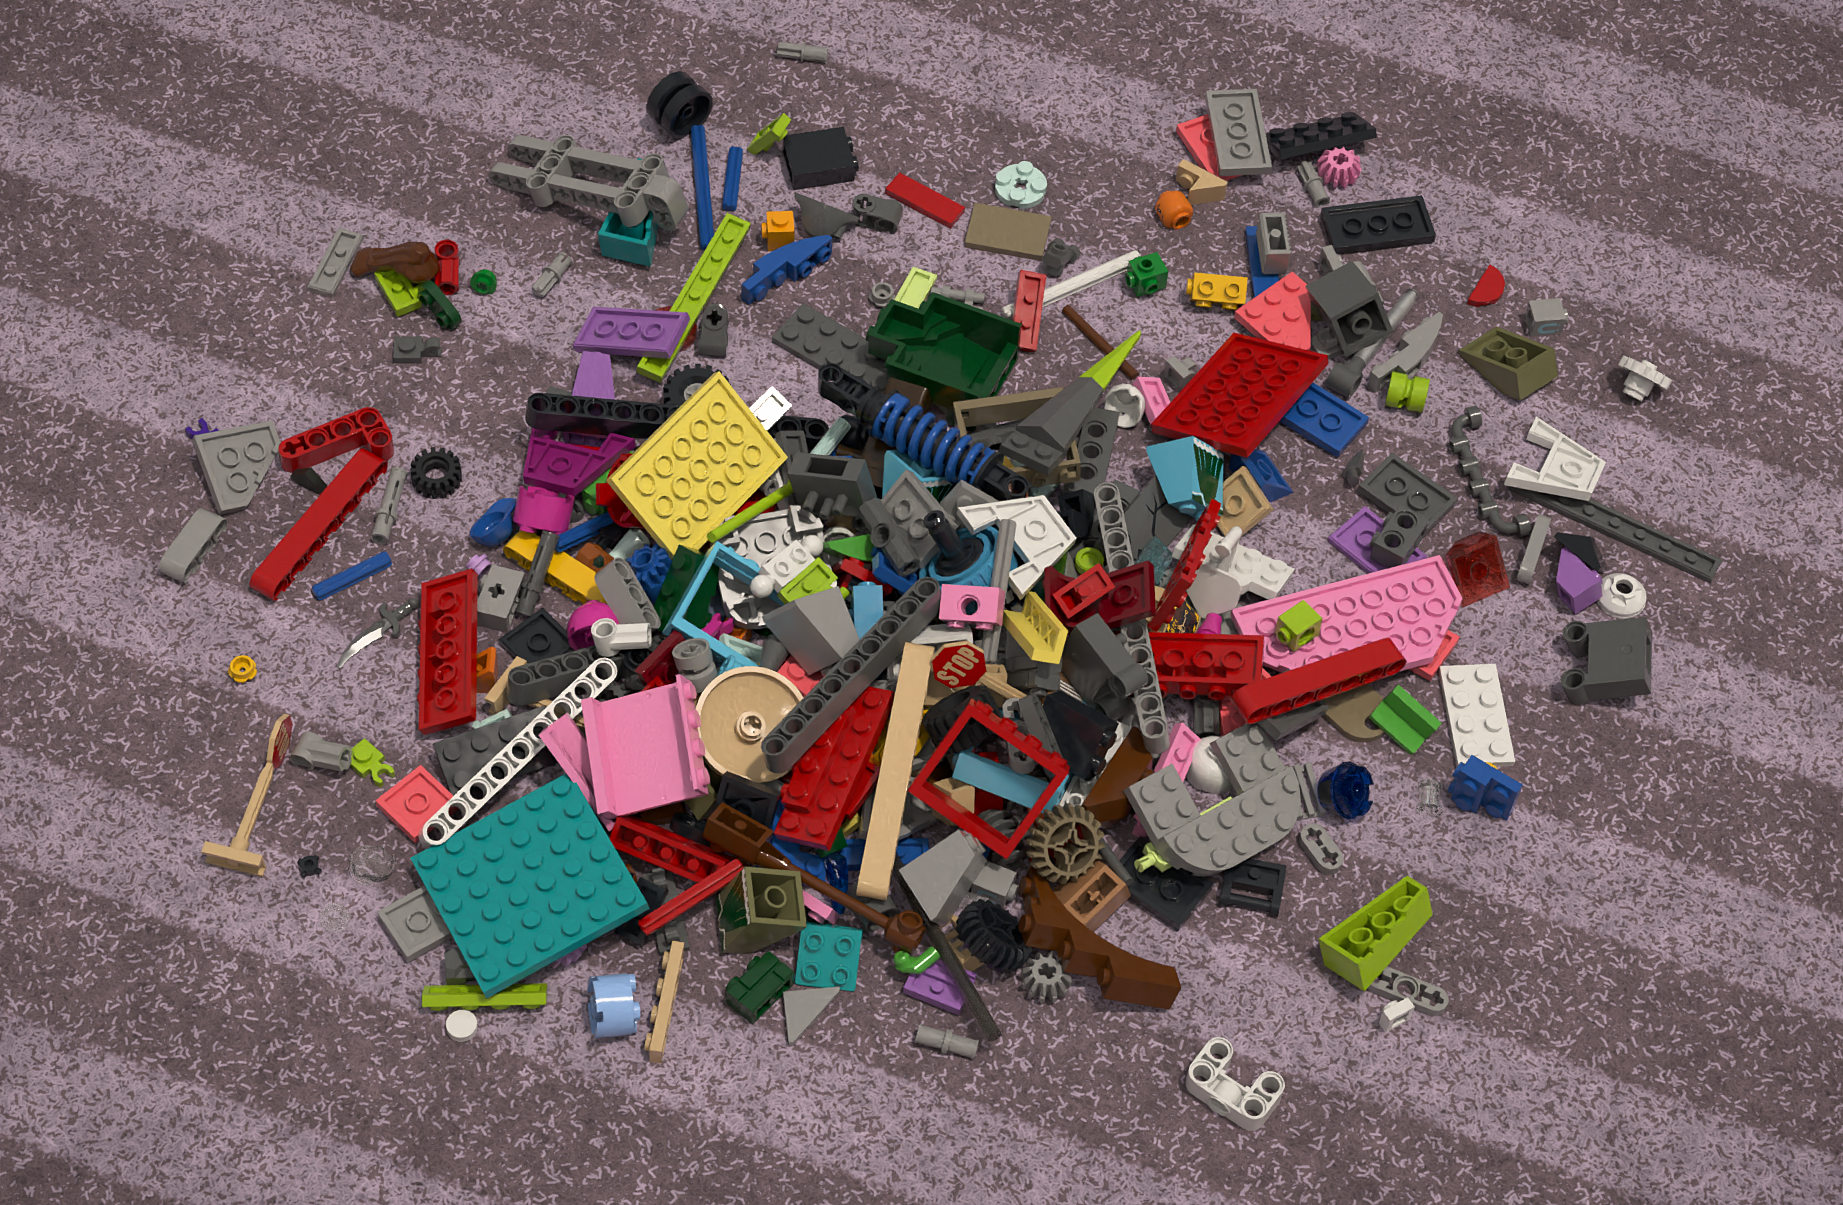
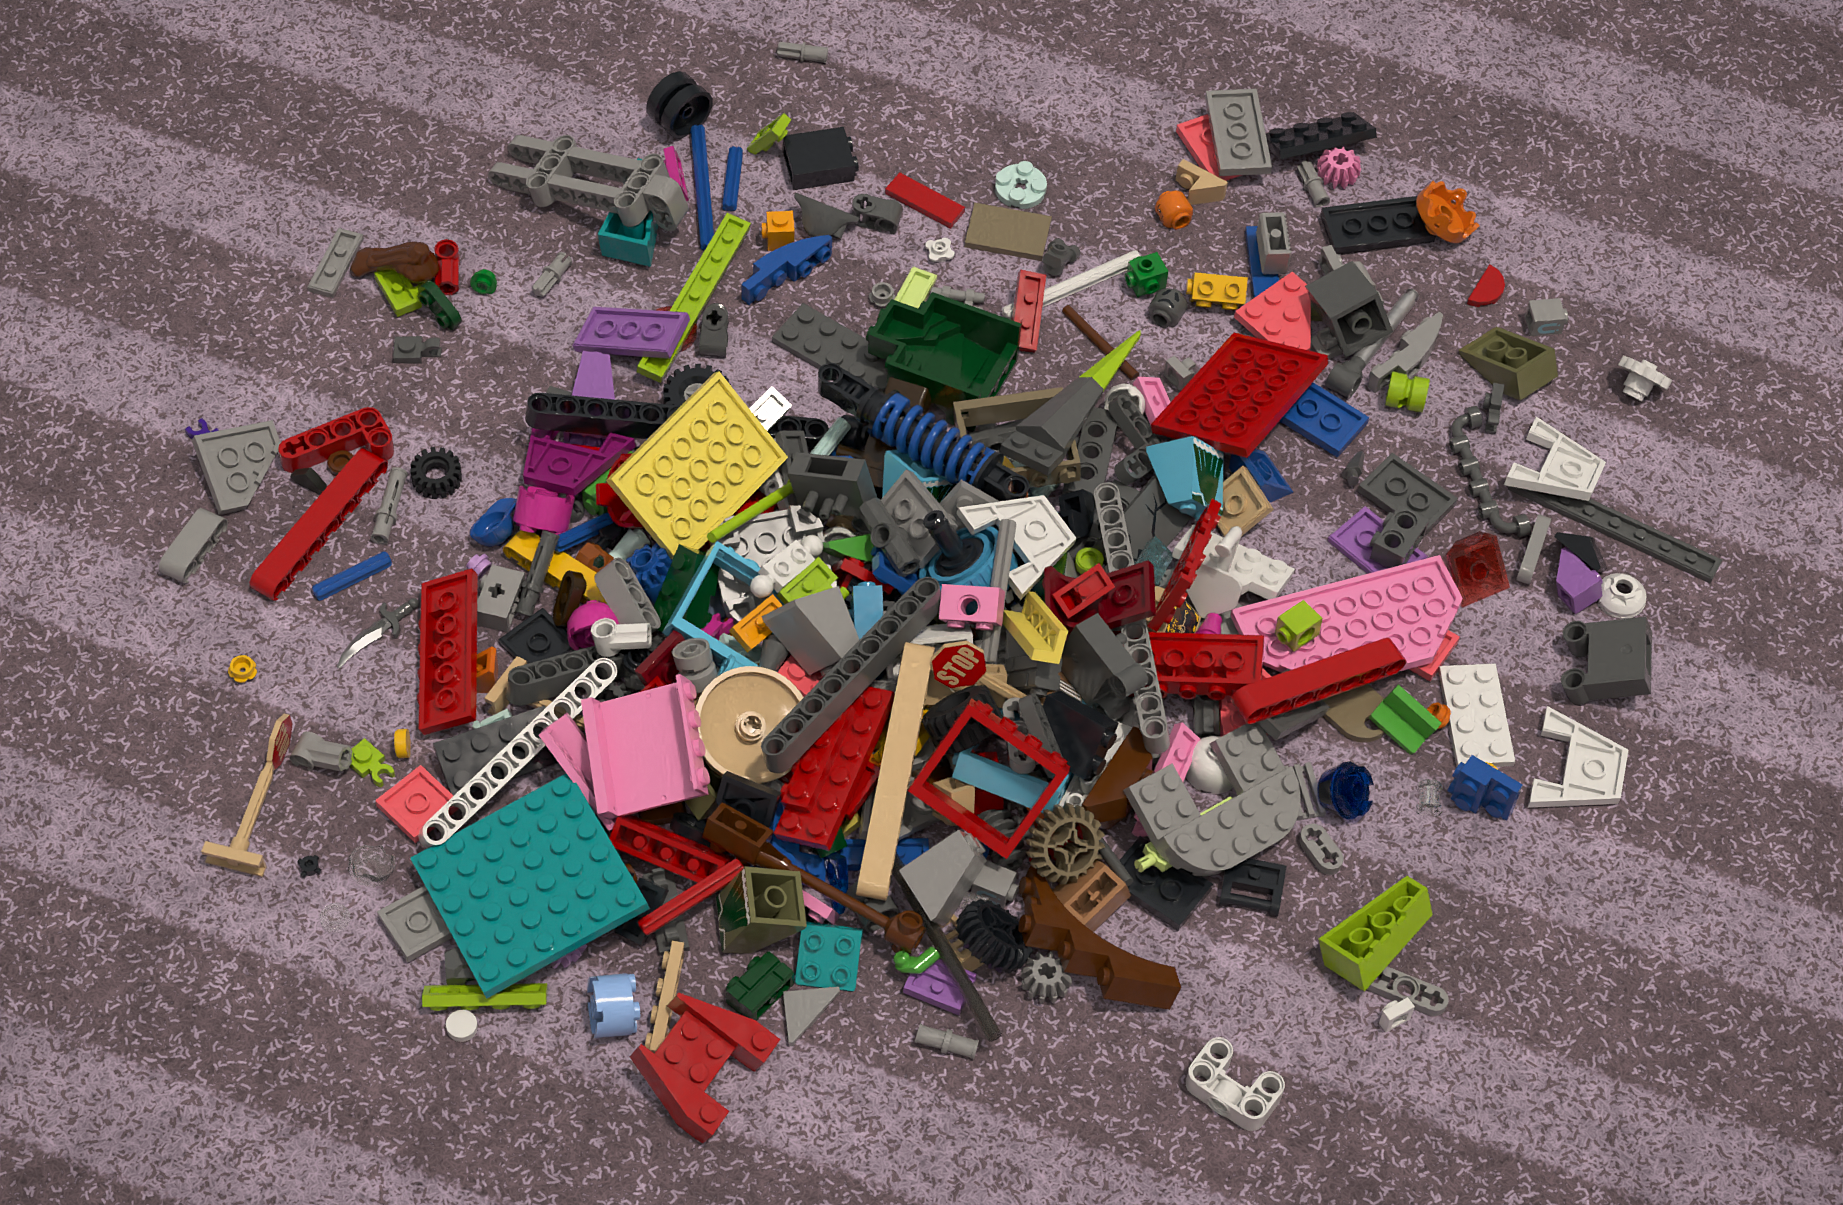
(338, 460): none -> reddish brown tile
(402, 743): none -> yellow tile
(569, 596): none -> dark brown plate
(675, 168): none -> dark pink plate
(694, 1055): none -> red wedge
(751, 628): none -> light orange plate
(939, 255): none -> white plate
(1130, 418): none -> dark grey beam
(1167, 307): none -> dark grey head
(1441, 712): none -> orange plate
(1443, 215): none -> orange plate
(1493, 404): none -> dark grey plate
(1591, 771): none -> white wing

